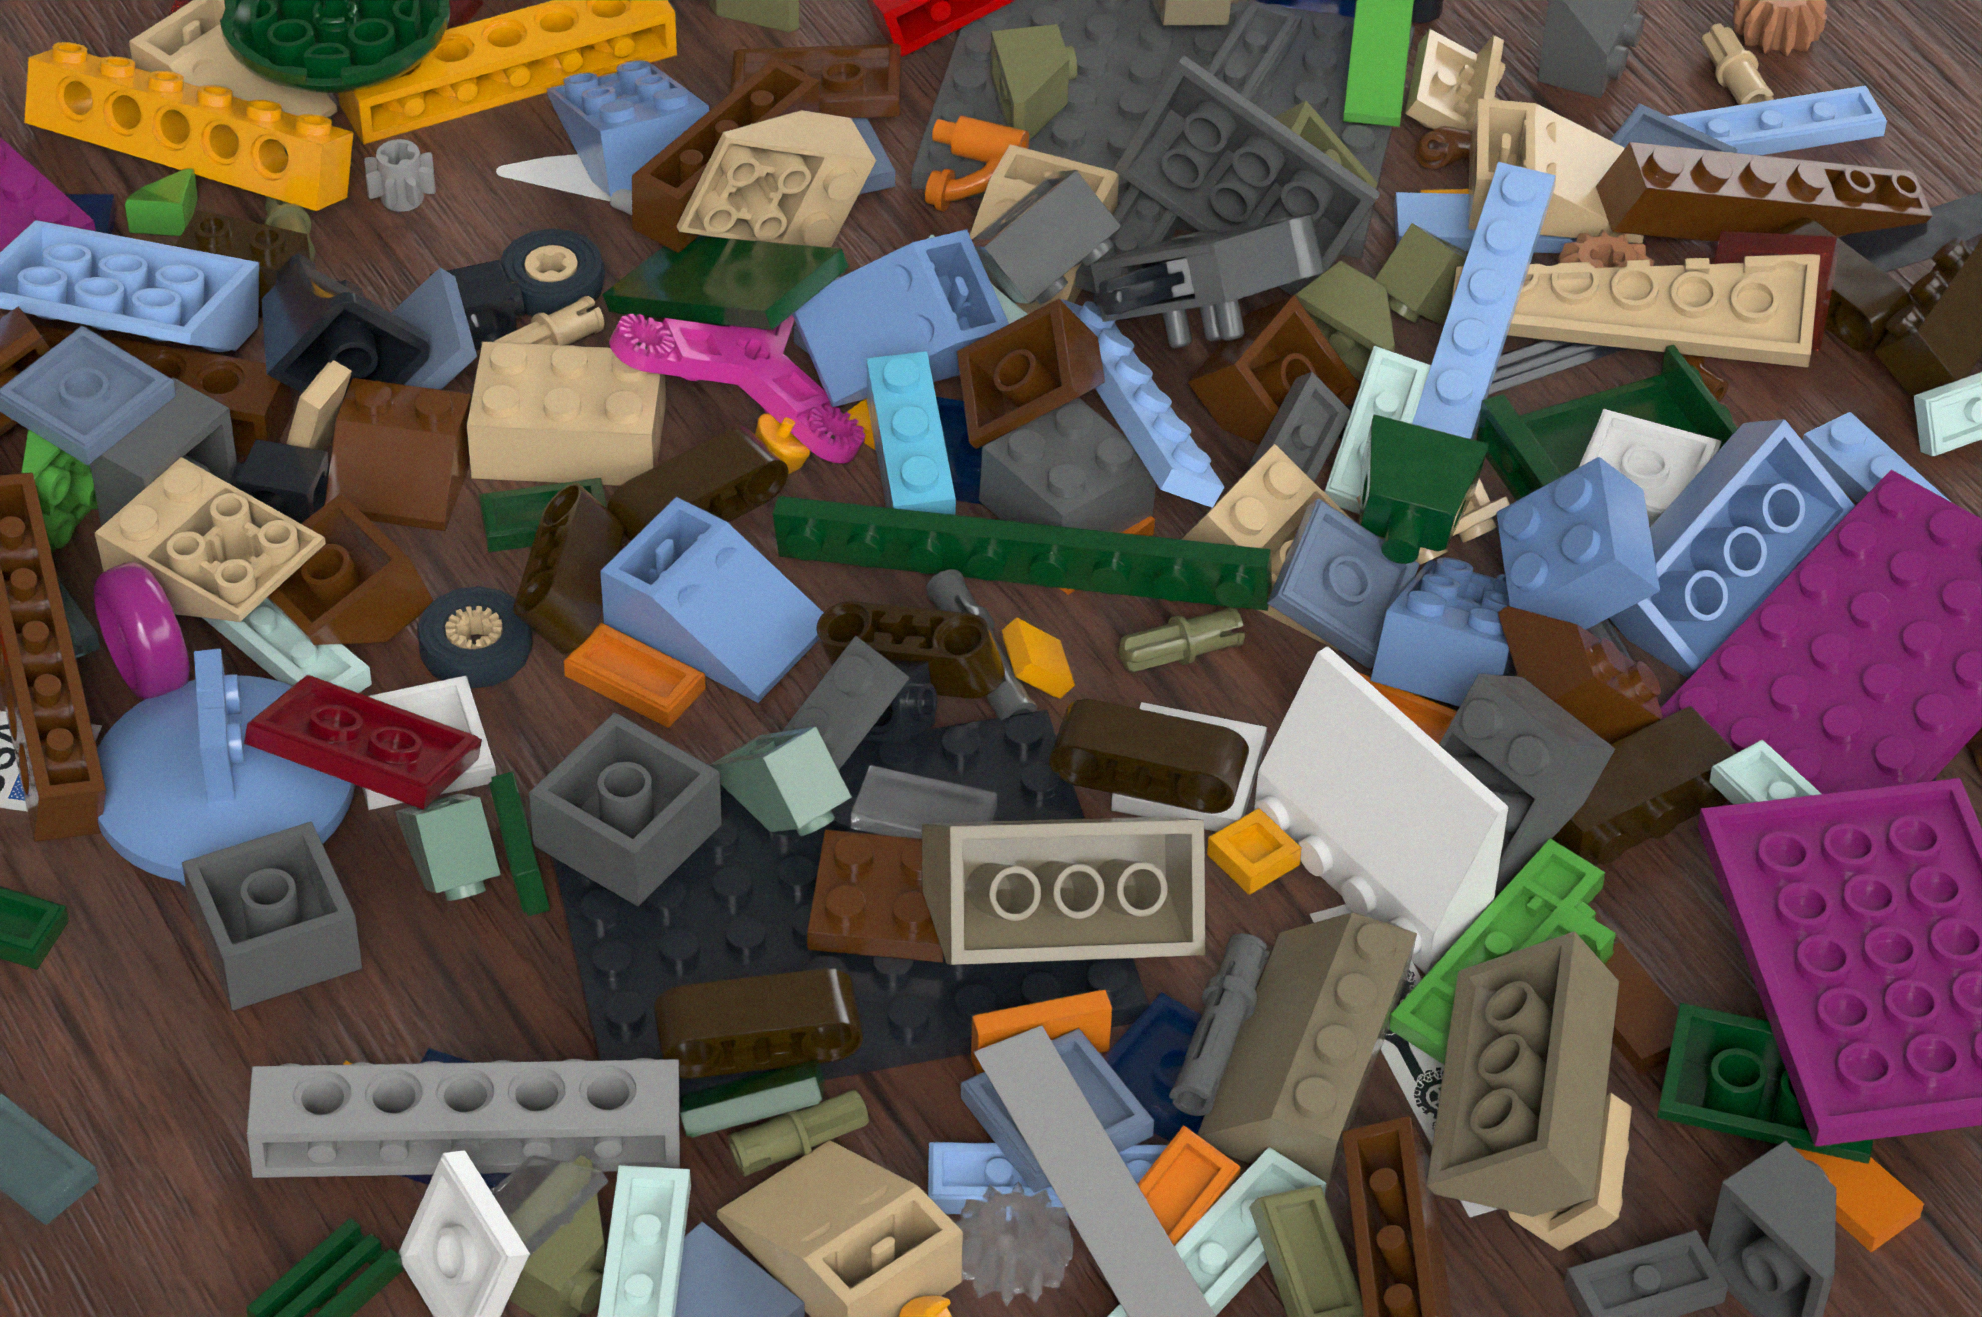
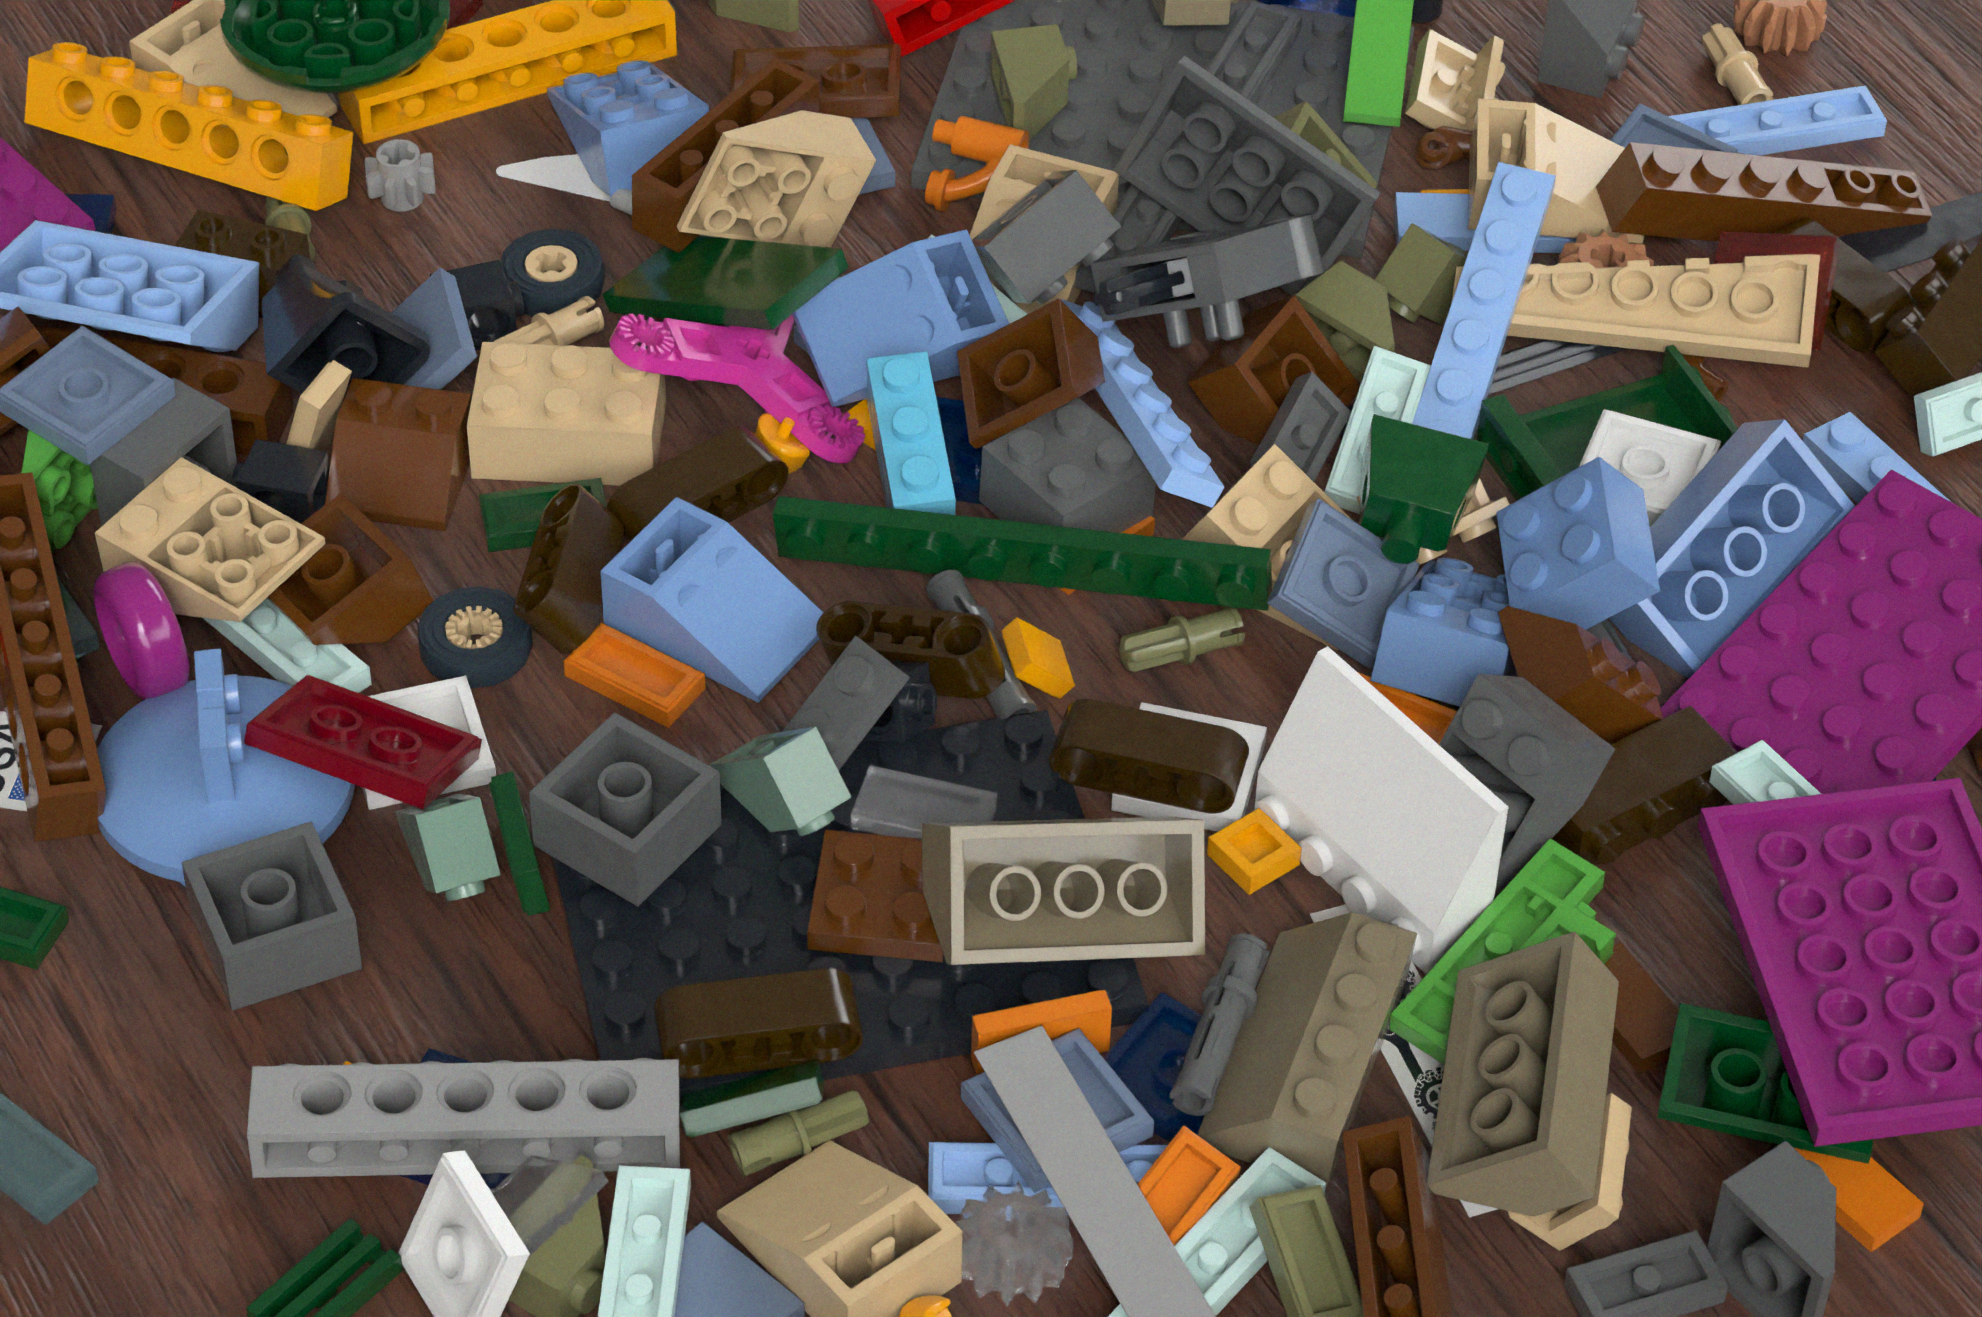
(163, 205): bright green slope -> none

